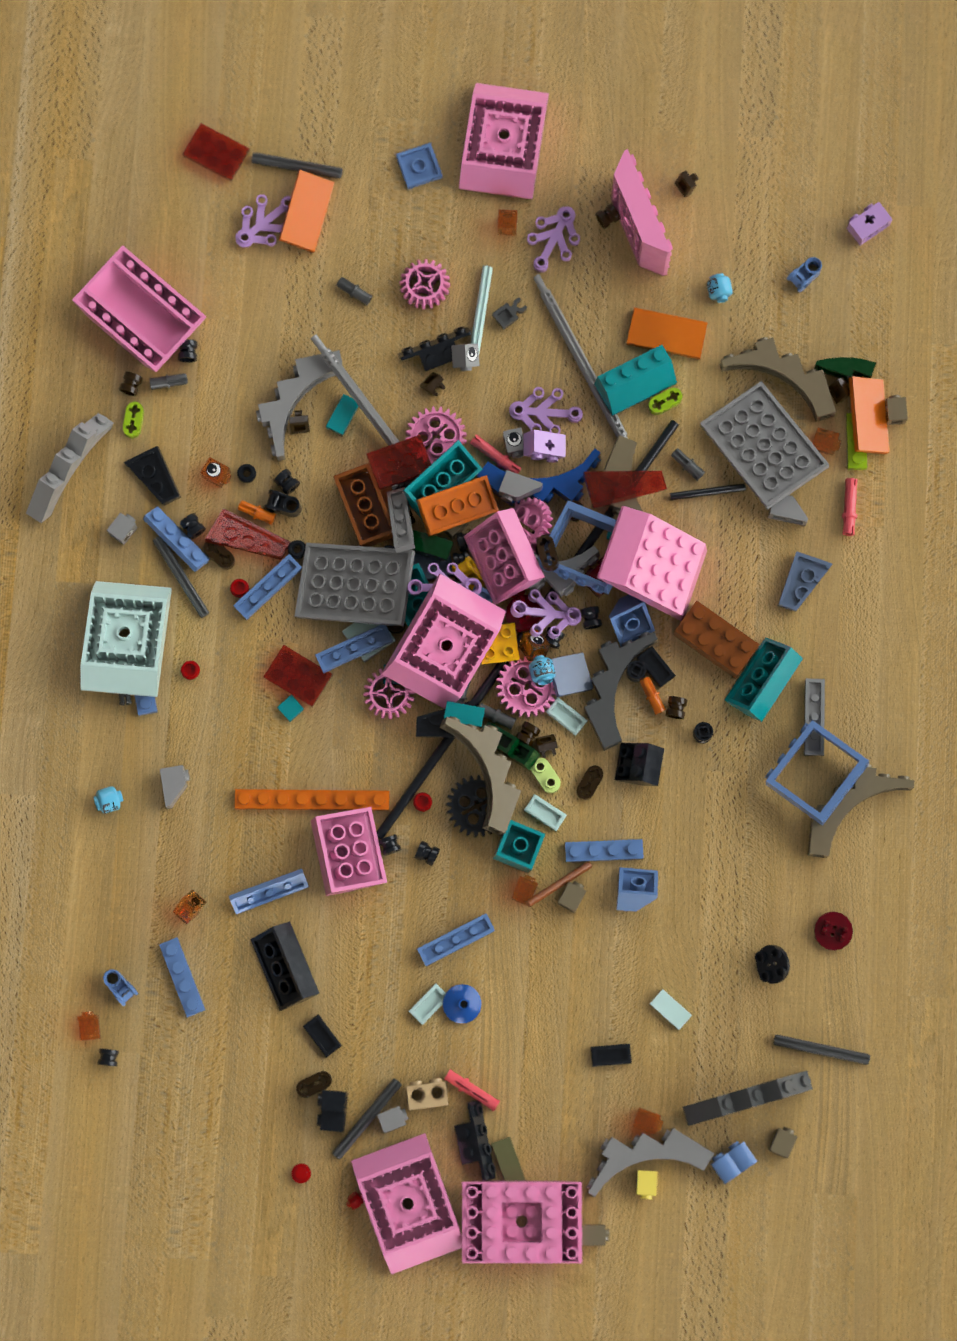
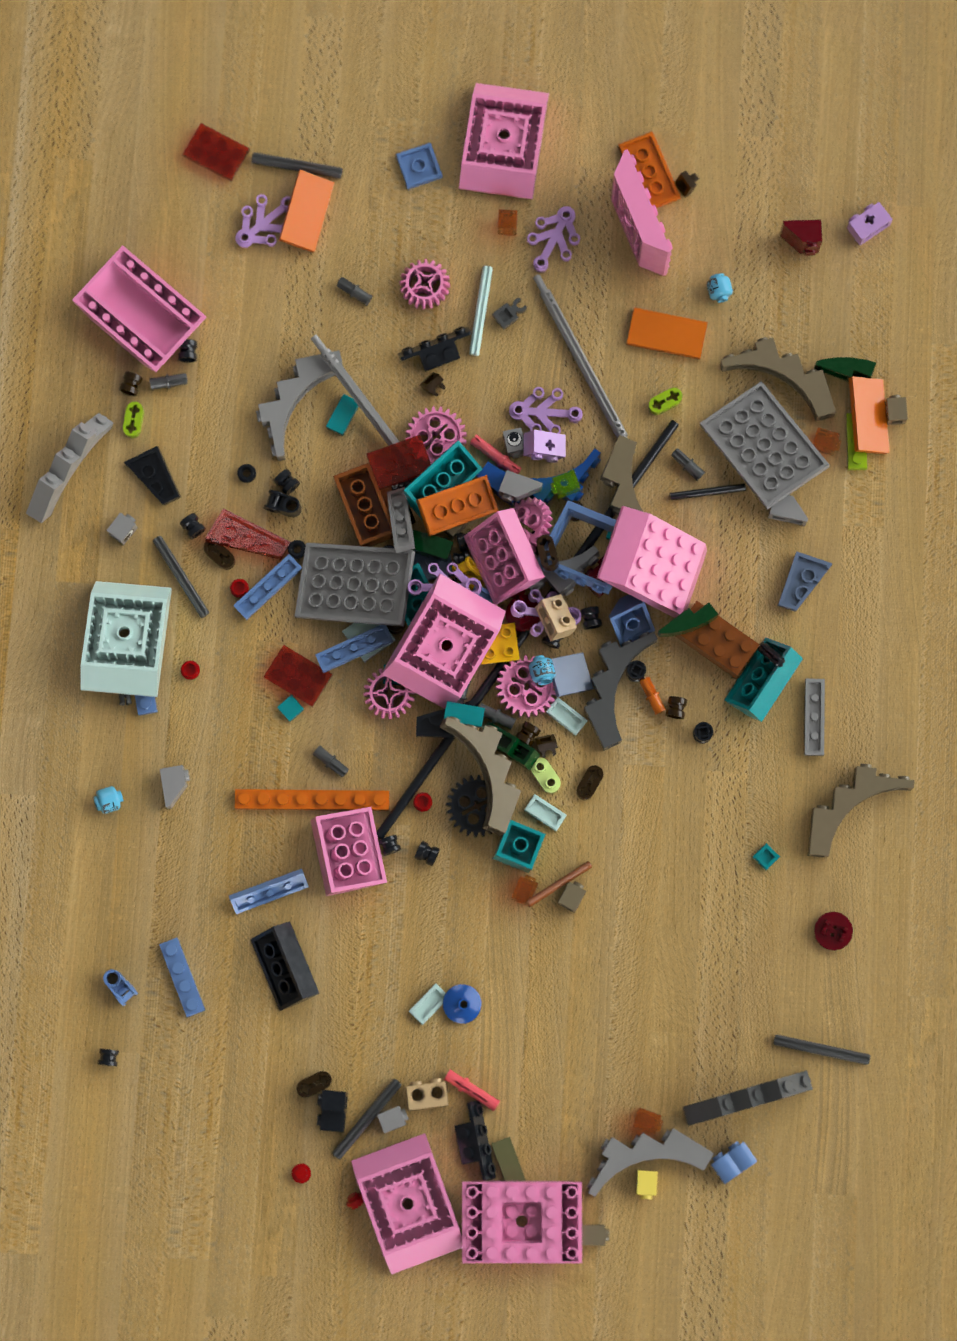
(89, 1026): clear orange bracket -> none
(176, 539): medium blue plate -> none
(189, 907): clear orange brick -> none
(216, 472): clear orange brick -> none
(257, 512): orange axle -> none
(299, 423): dark brown tile -> none
(322, 1036): black tile -> none
(330, 761): none -> dark grey axle
(456, 939): medium blue plate -> none
(465, 356): light grey brick -> none
(533, 646): clear orange brick -> none
(556, 617): none -> tan brick
(562, 491): none -> clear neon green brick
(604, 850): medium blue plate -> none
(607, 216): dark brown wheel -> none
(611, 1055): black tile -> none
(619, 486): clear red wing -> none
(636, 380): teal slope -> none
(636, 888): medium blue slope -> none
(639, 764): black slope -> none
(653, 169): none -> orange tile
(656, 667): black tile -> none
(670, 1009): light aqua tile -> none
(689, 621): none -> dark green slope
(766, 856): none -> teal tile
(771, 654): none -> black axle
(778, 961): black plate -> none
(783, 1142): dark tan brick -> none
(802, 276): medium blue piece -> none
(803, 235): none -> dark red slope
(820, 817): medium blue window -> none
(839, 390): dark brown tile -> none
(850, 507): coral pin -> none

